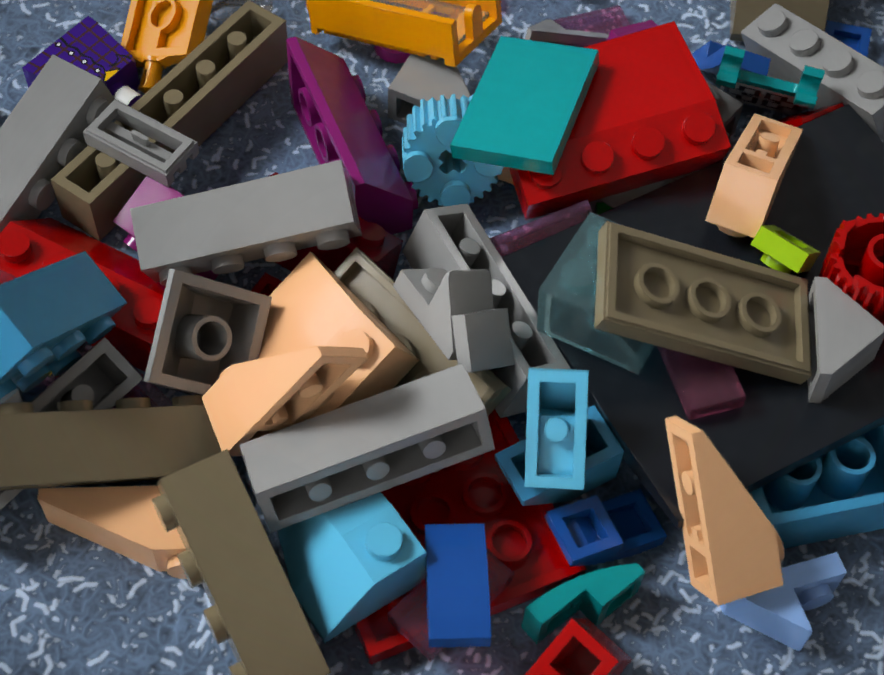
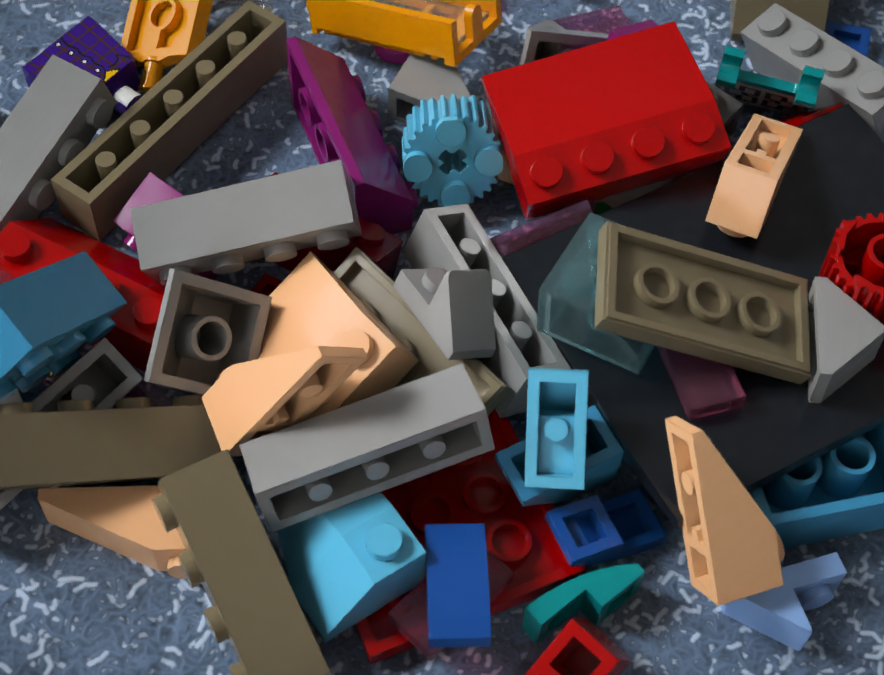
(135, 148): light grey tile -> none
(483, 339): light grey tile -> none
(525, 105): teal tile -> none
(711, 54): blue slope -> none
(783, 250): lime plate -> none

